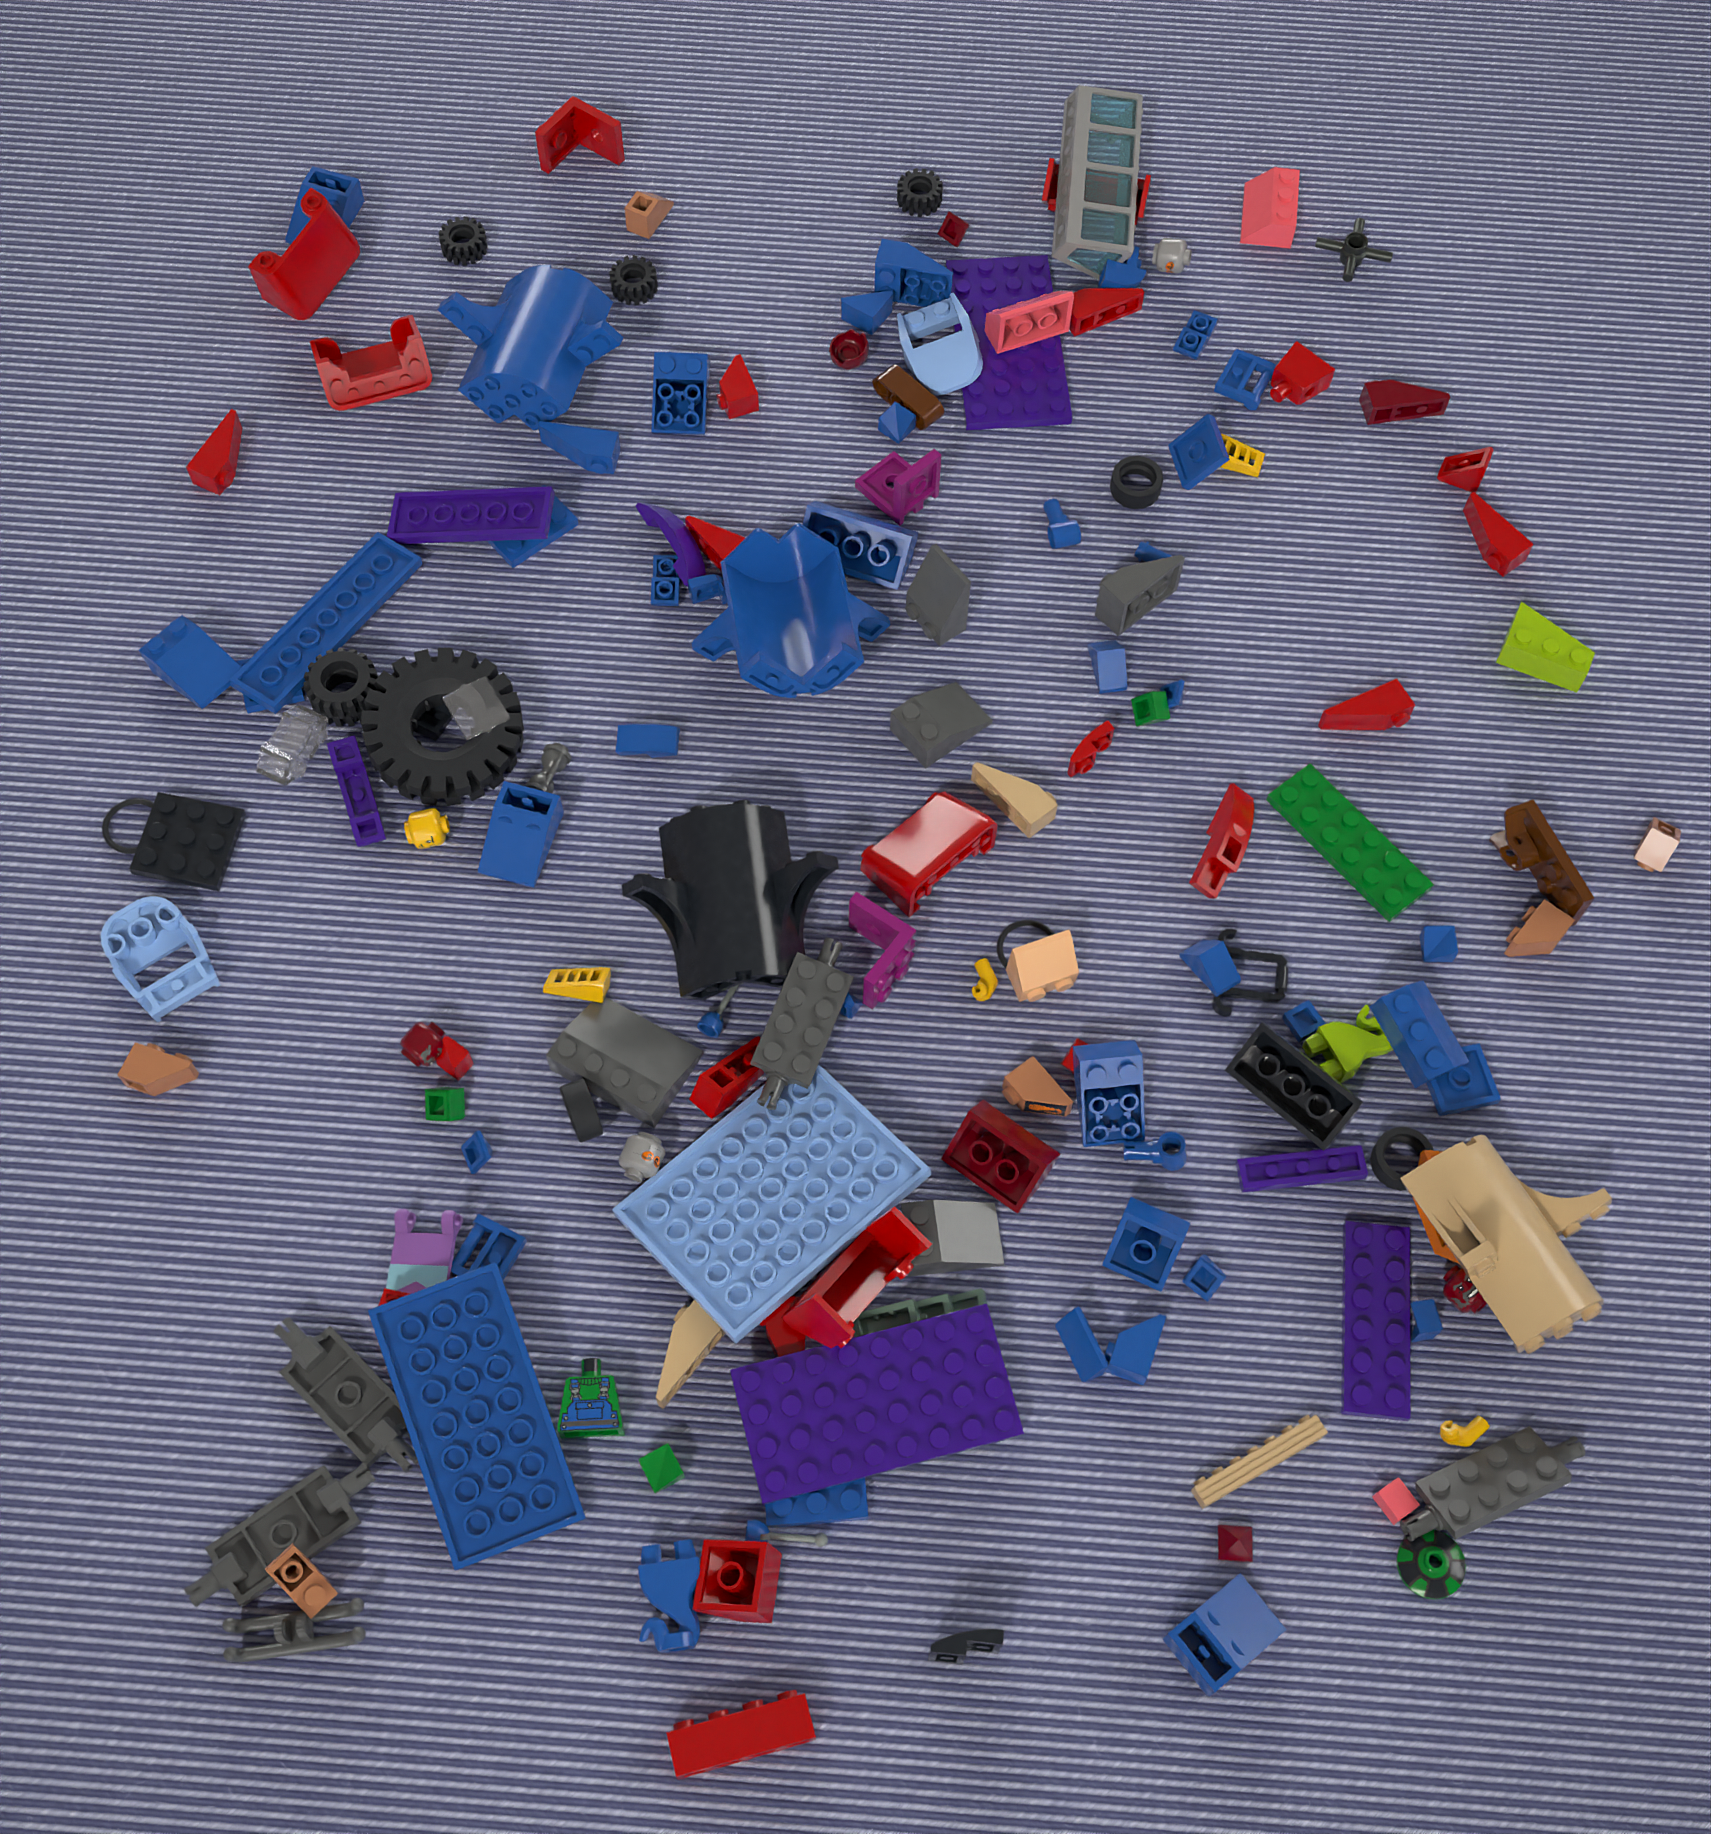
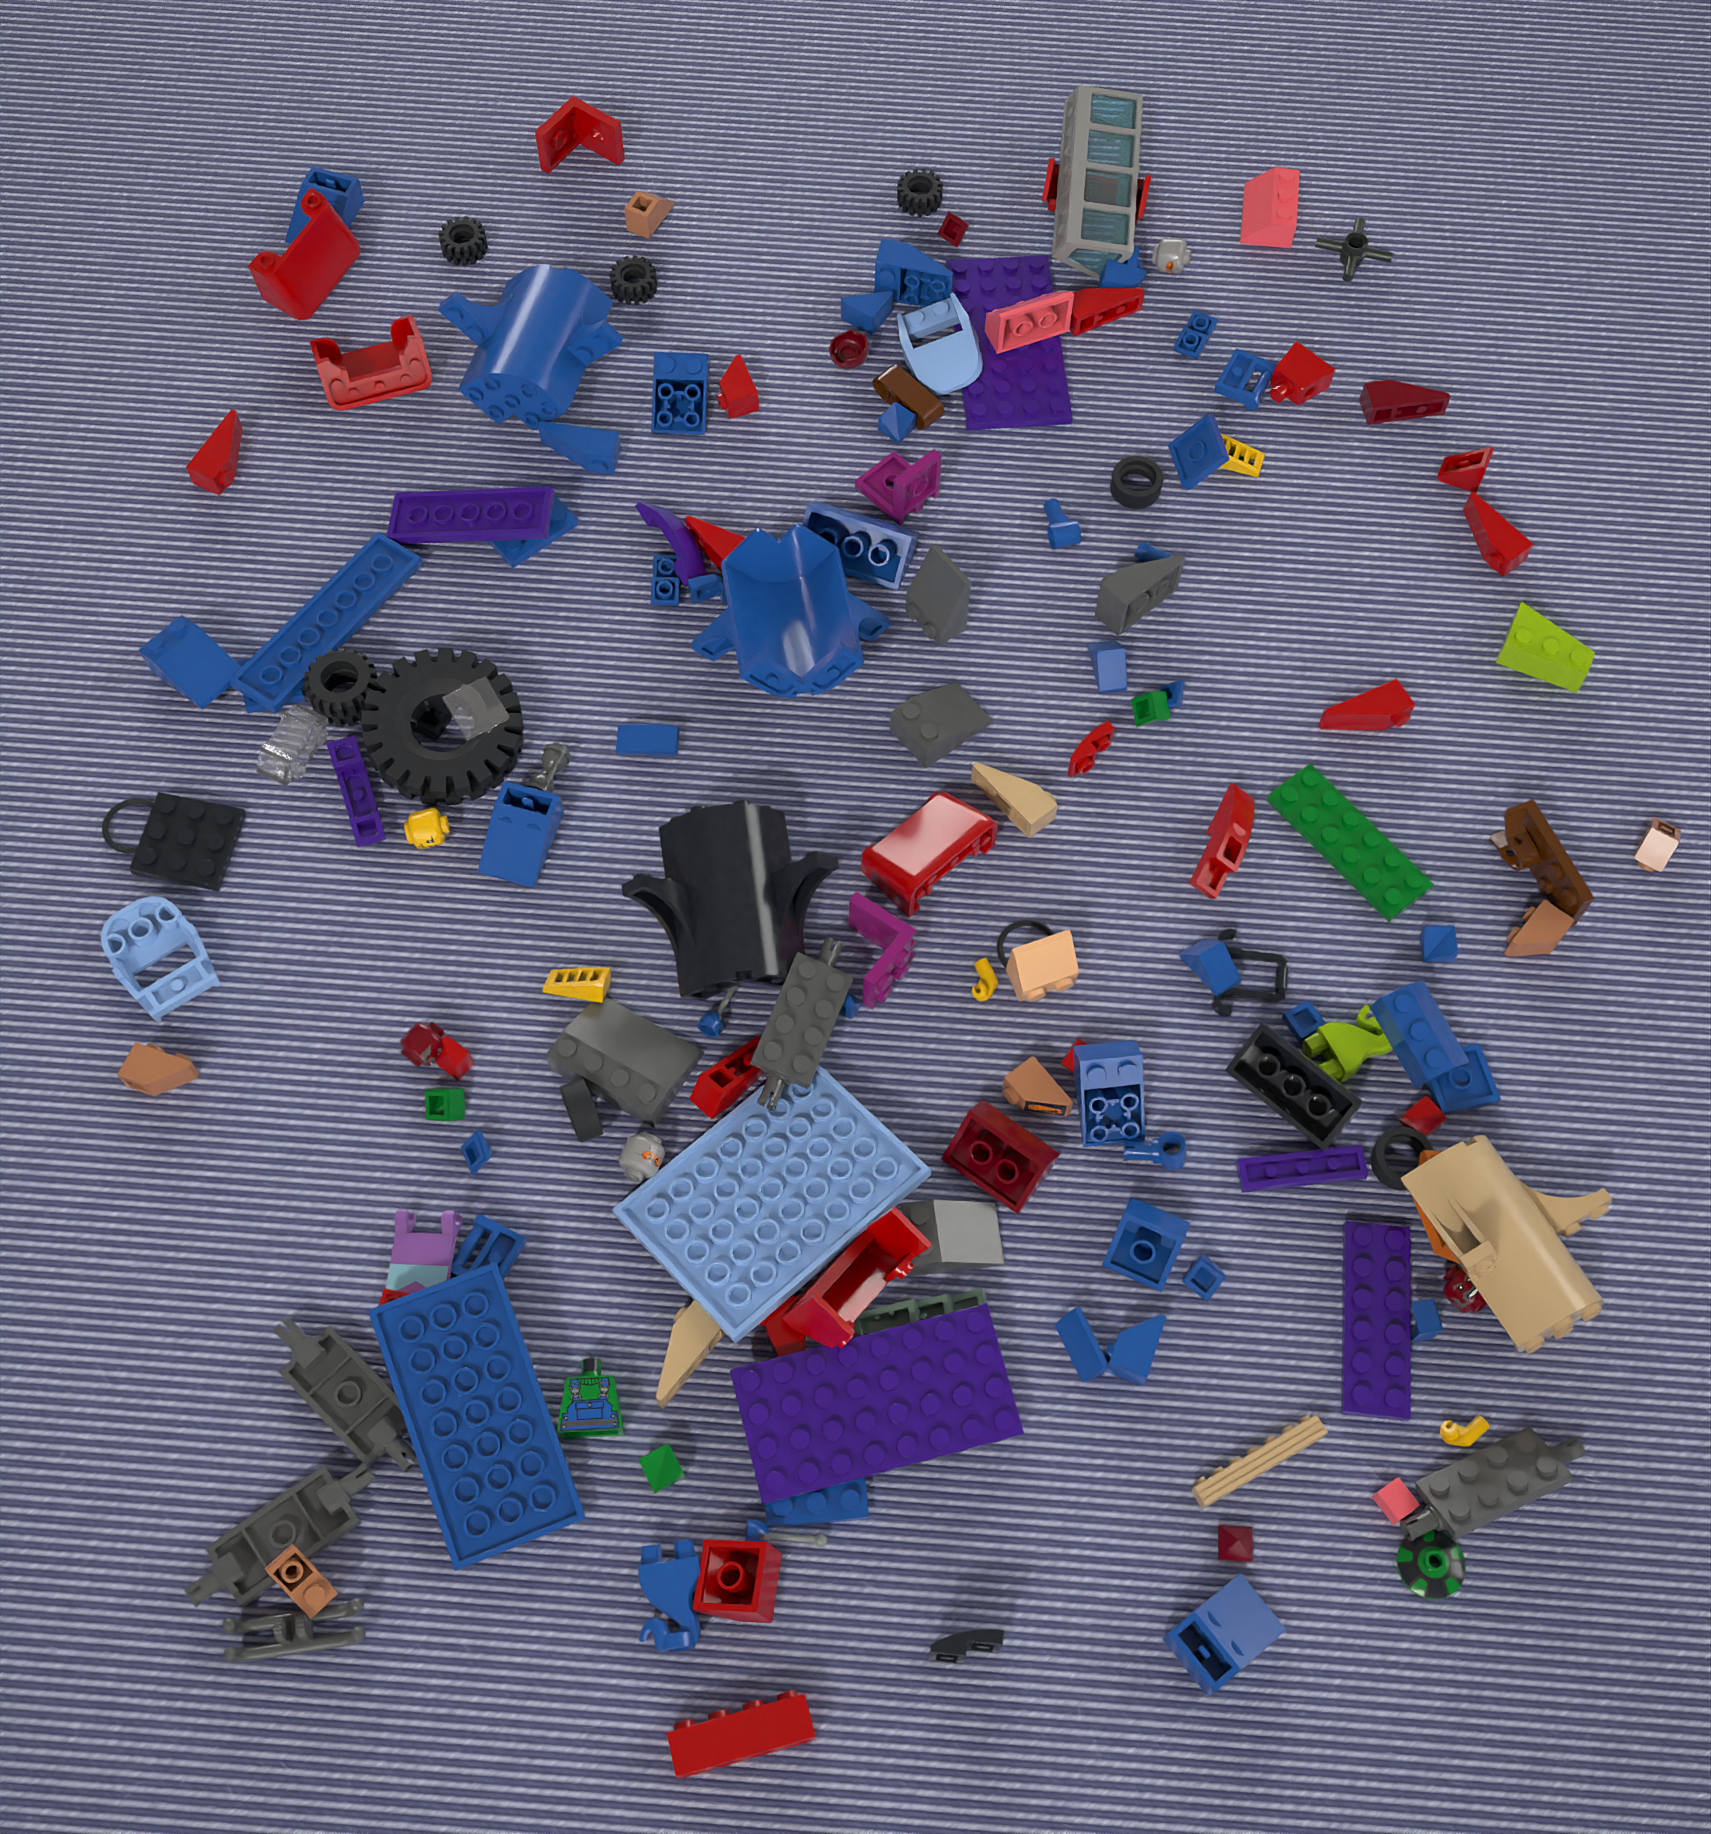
(1423, 1117): none -> red slope

